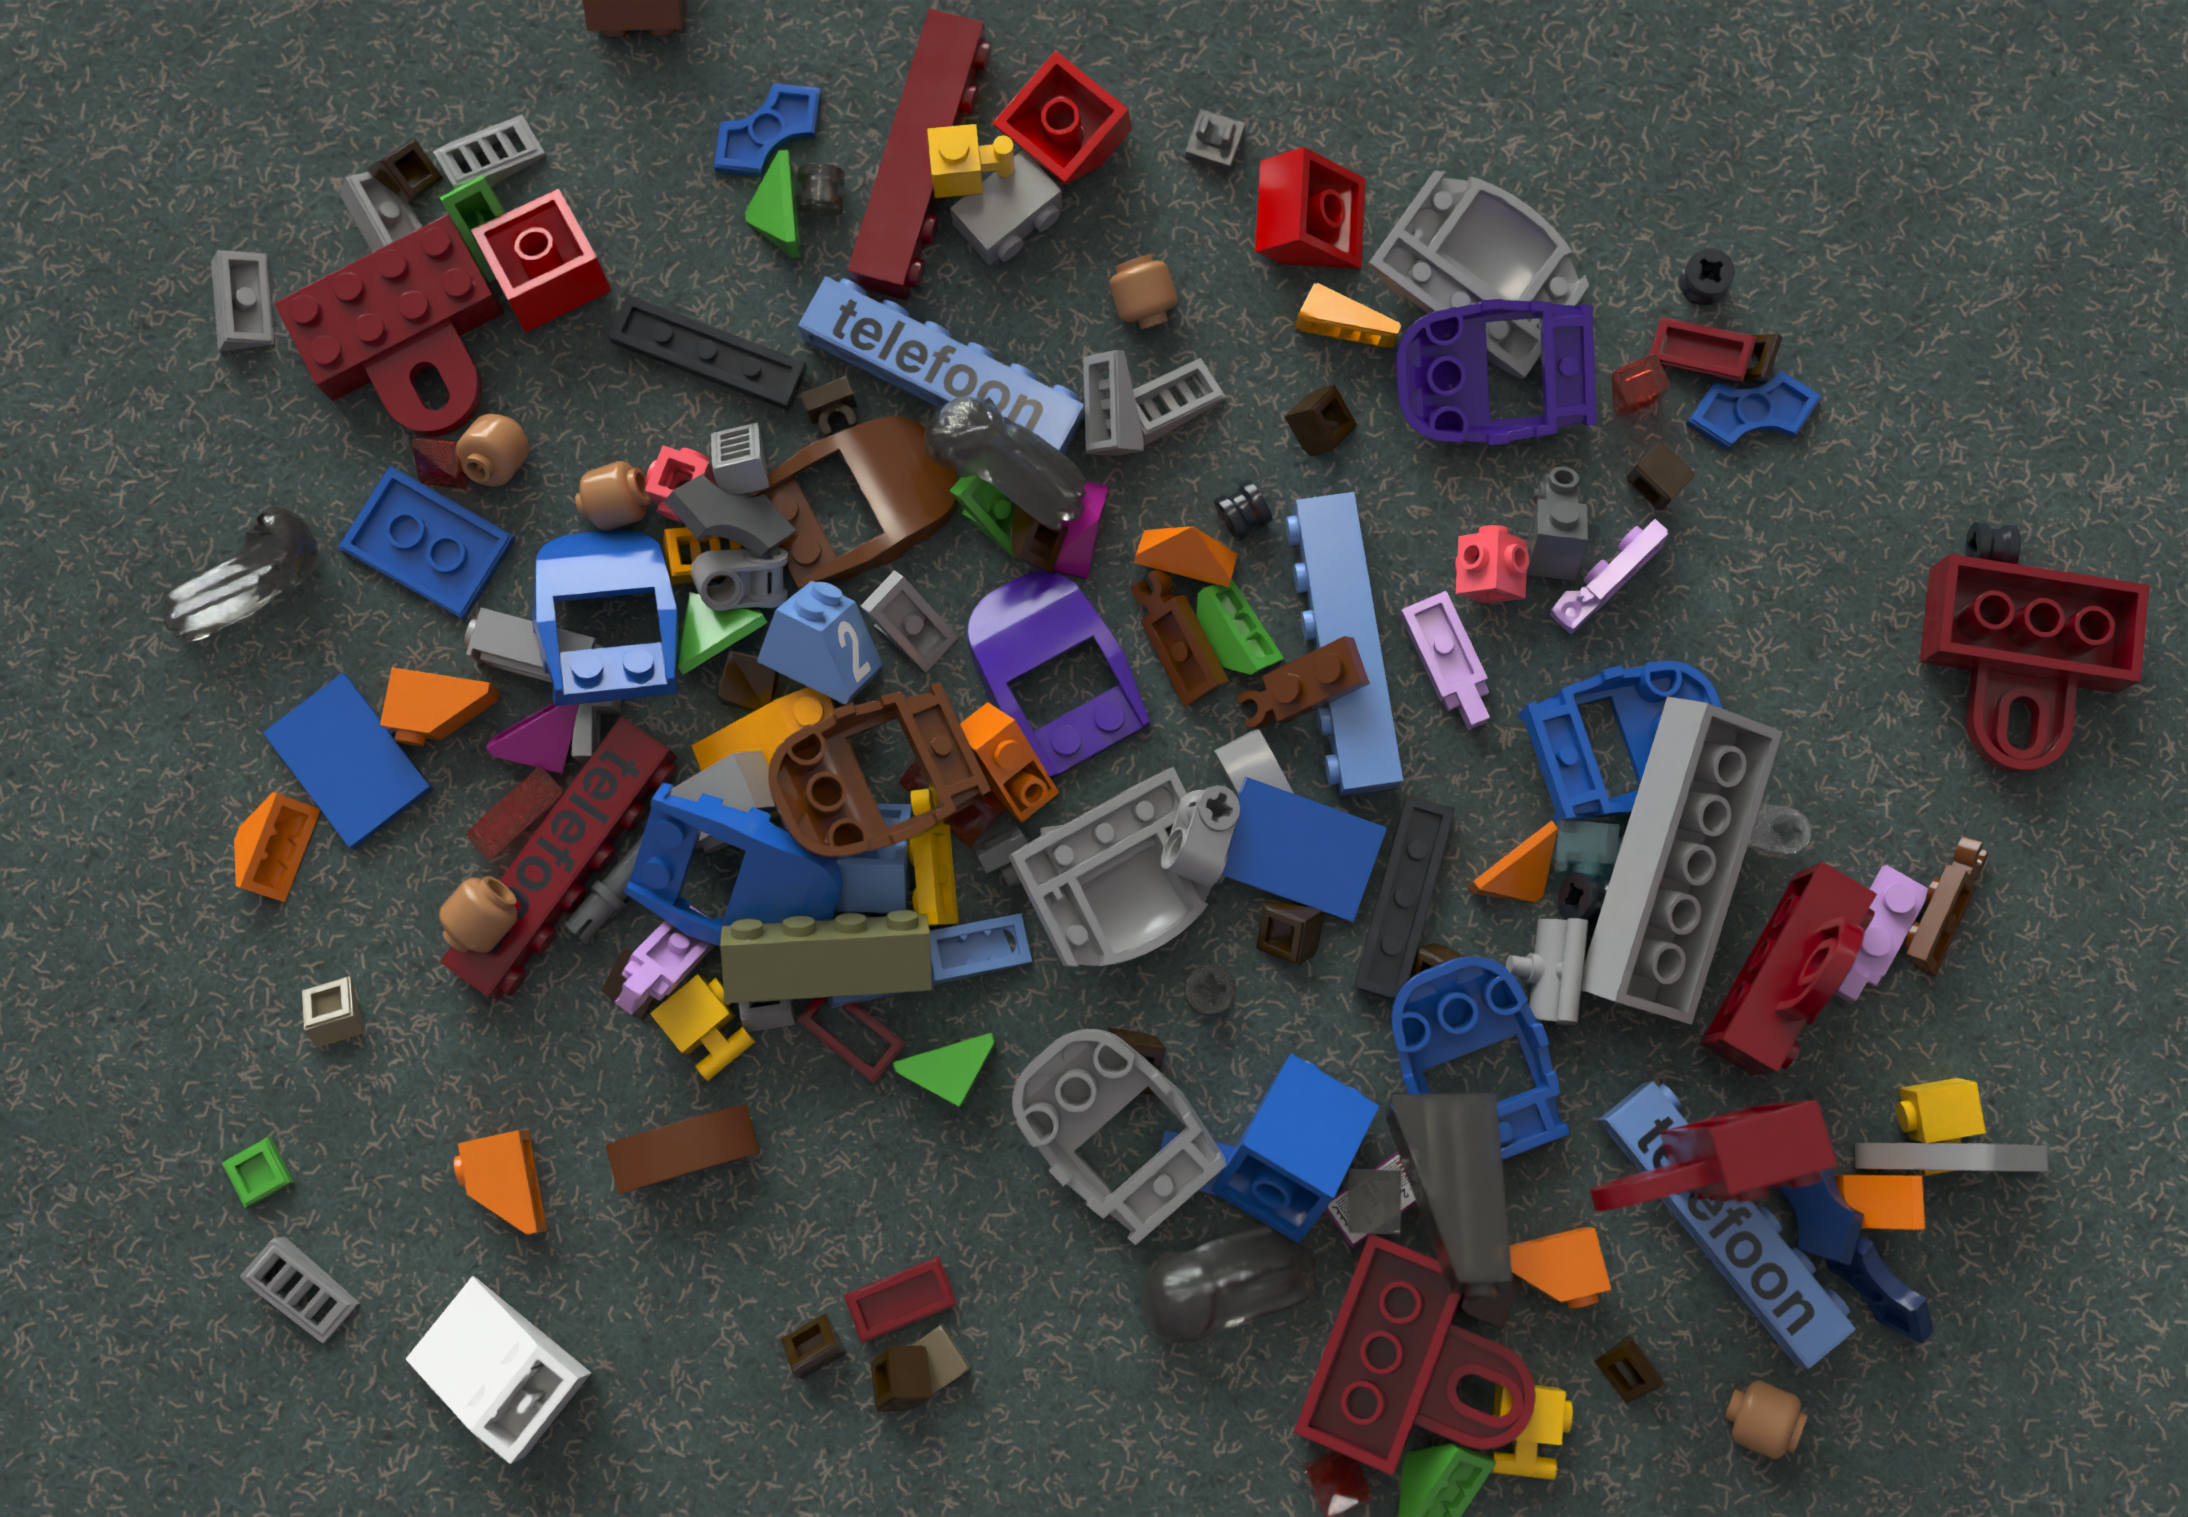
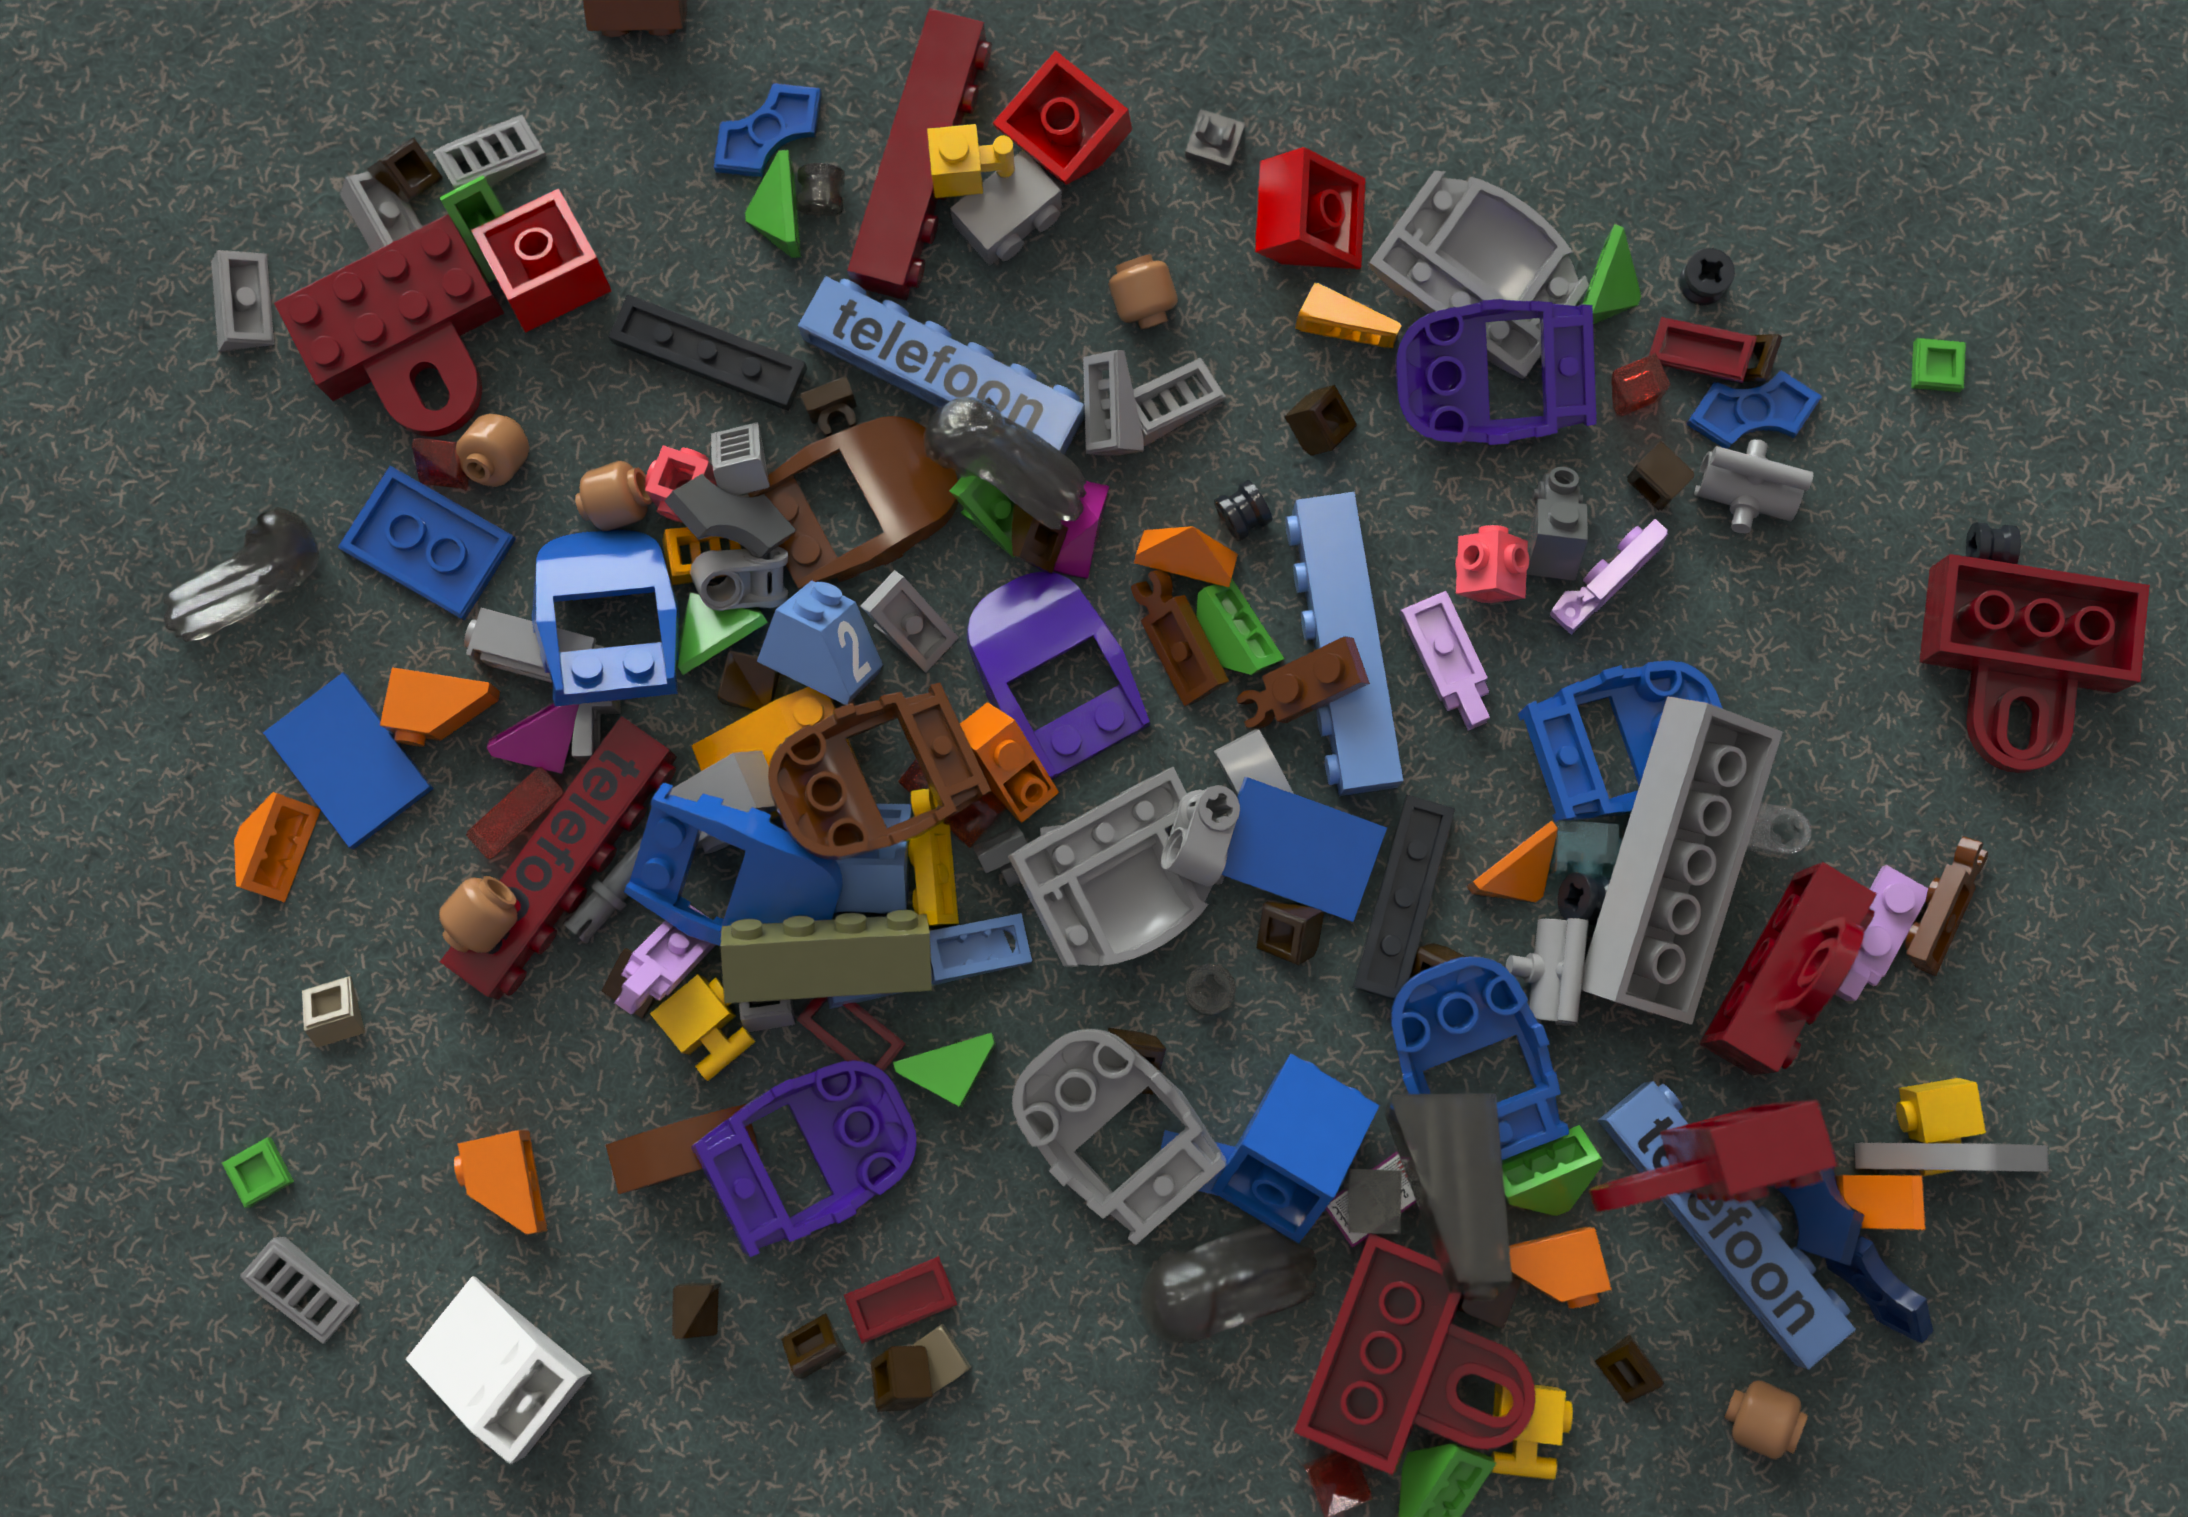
(695, 1310): none -> dark brown slope
(853, 1131): none -> dark purple slope
(1551, 1174): none -> bright green slope
(1614, 281): none -> bright green slope
(1752, 484): none -> light grey pin
(1938, 365): none -> bright green tile

